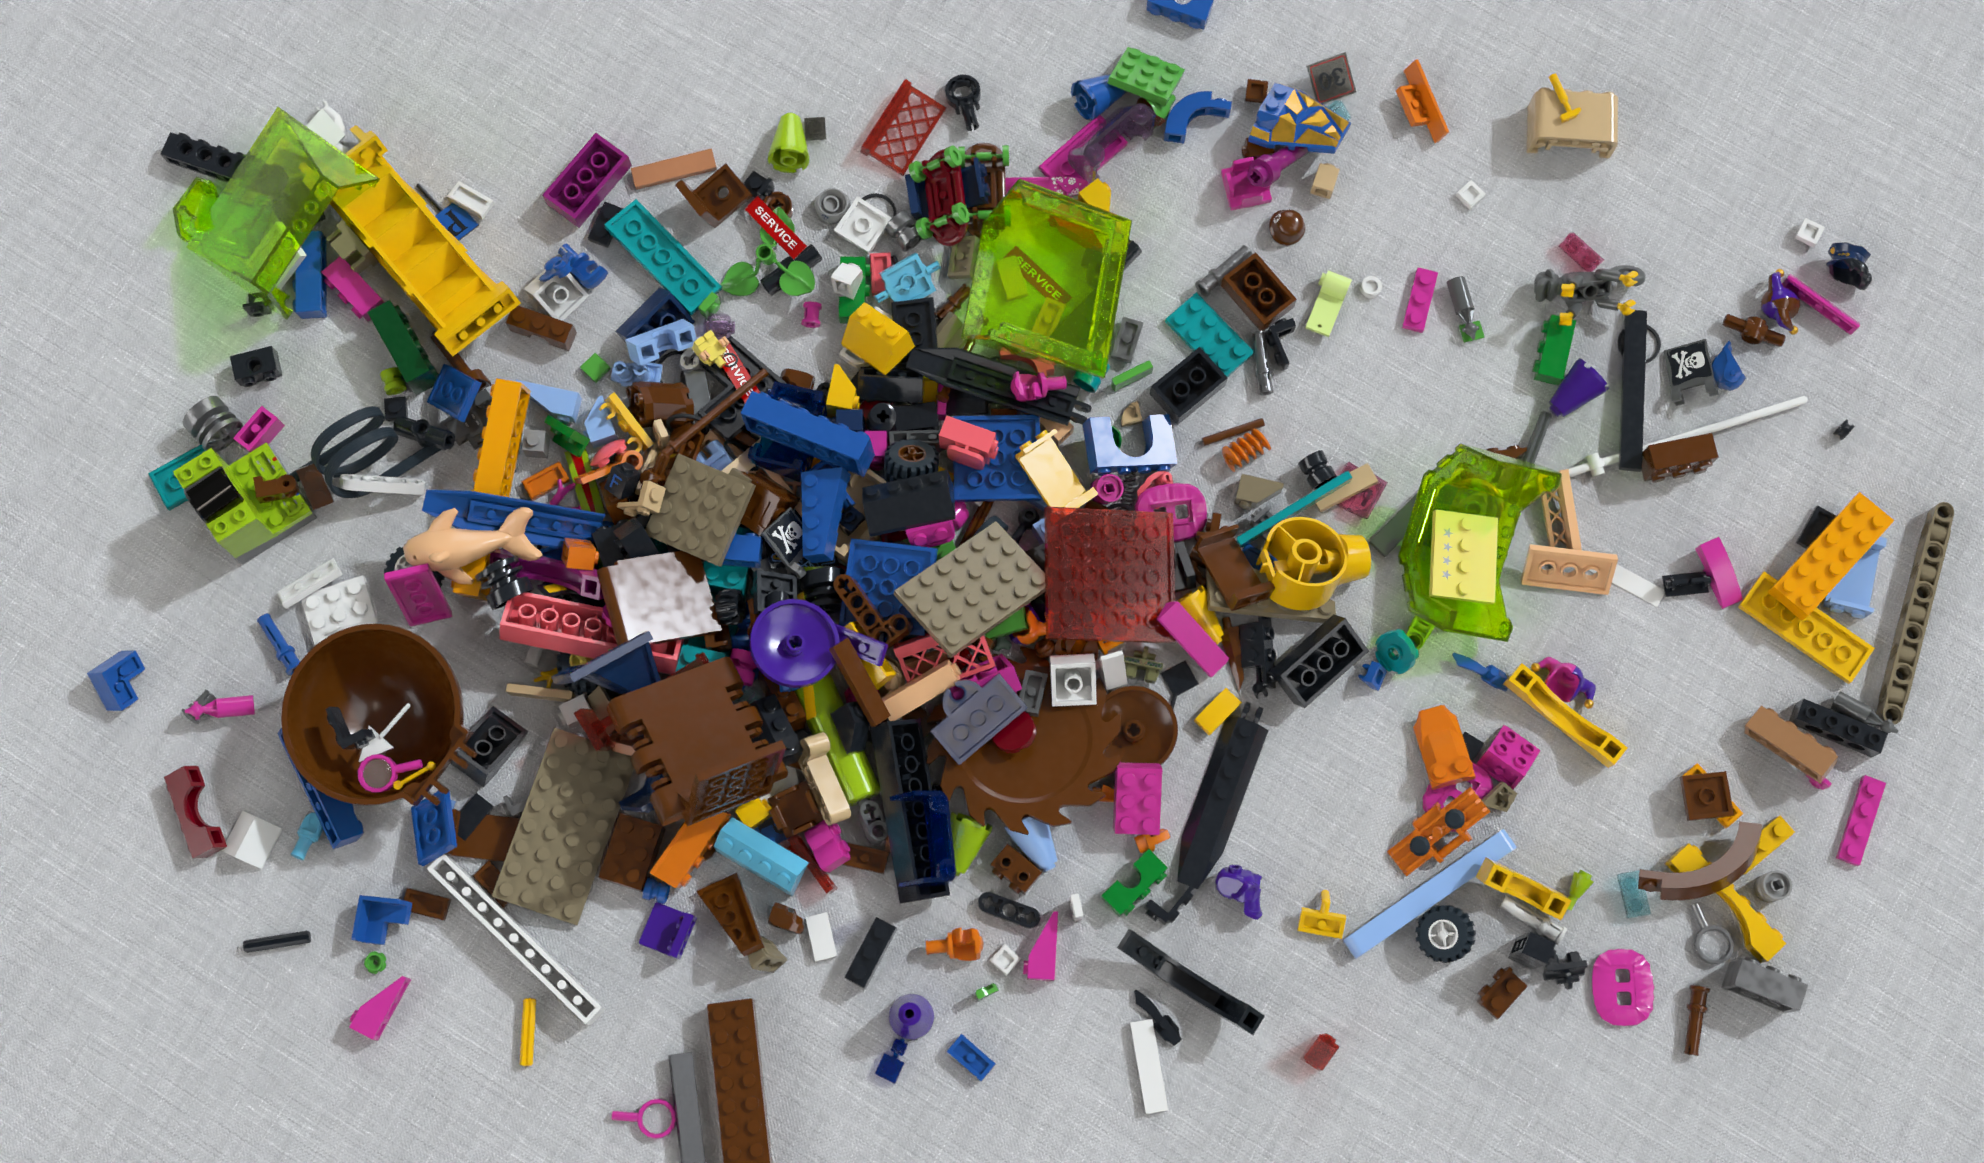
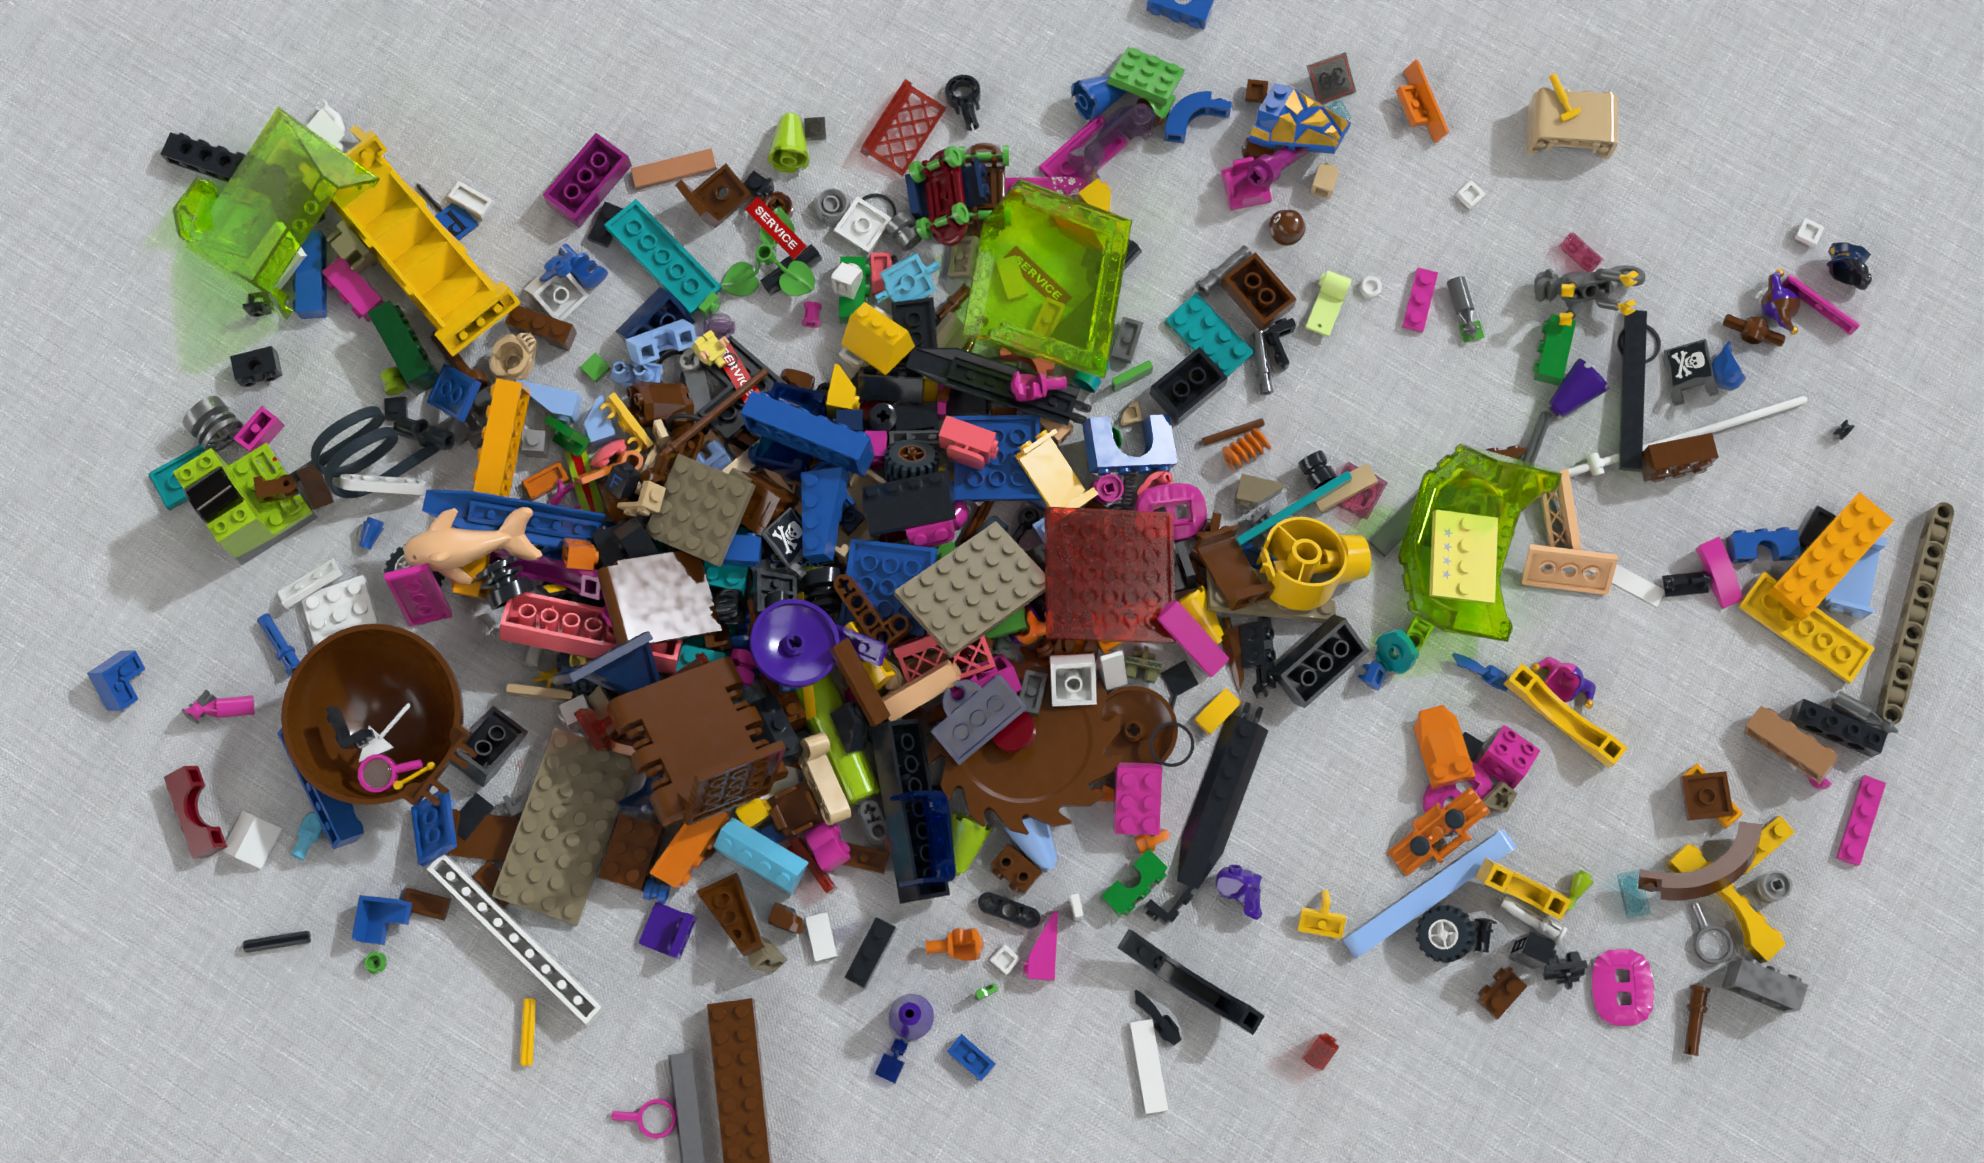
(370, 532): none -> blue cone
(376, 1012): dark pink slope -> none
(513, 356): none -> tan helmet
(1171, 724): none -> black piece
(1484, 933): none -> black pin
(1782, 544): none -> blue arch

